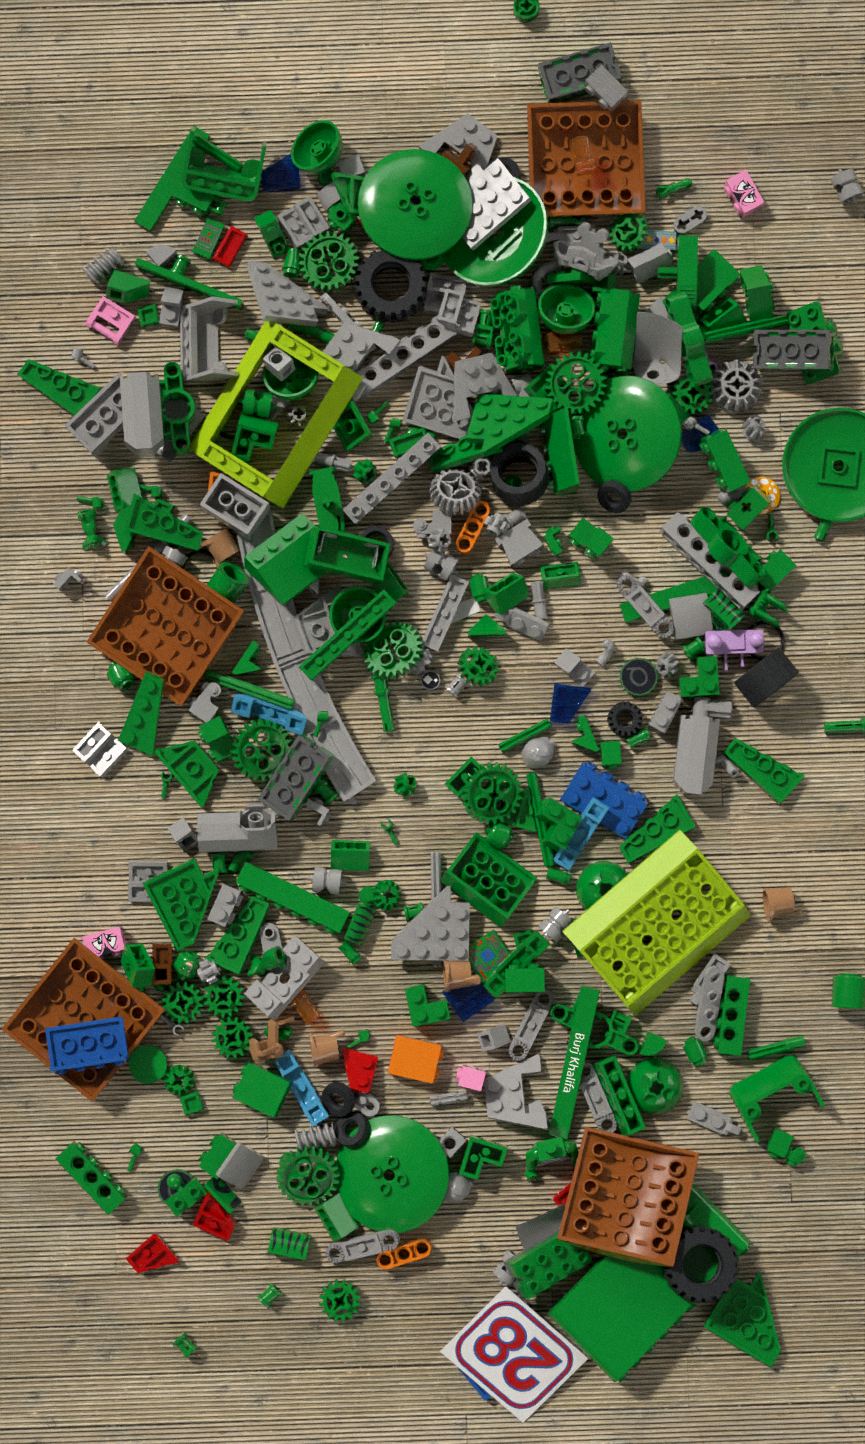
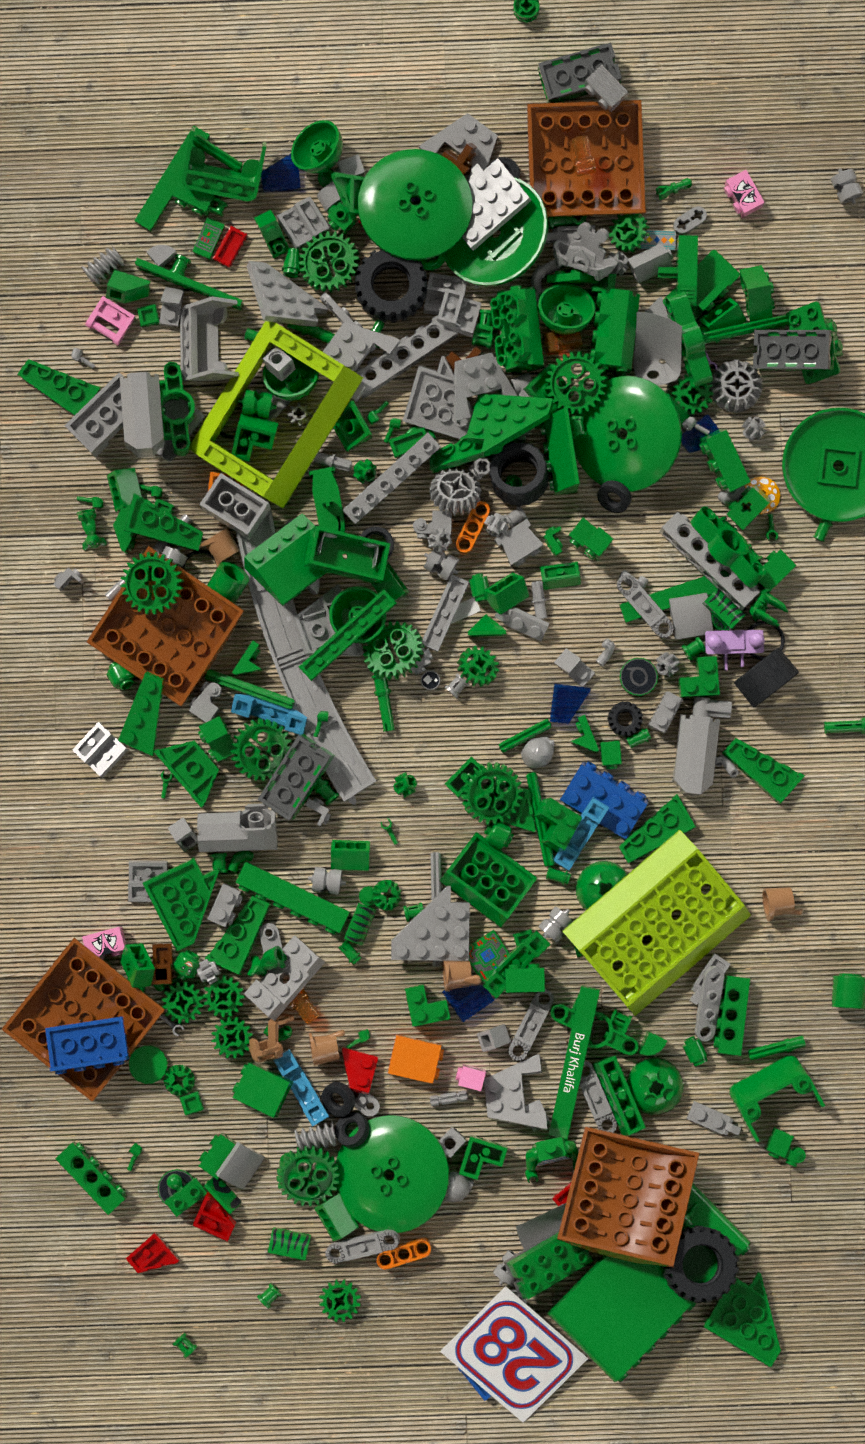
(169, 581): none -> green gear

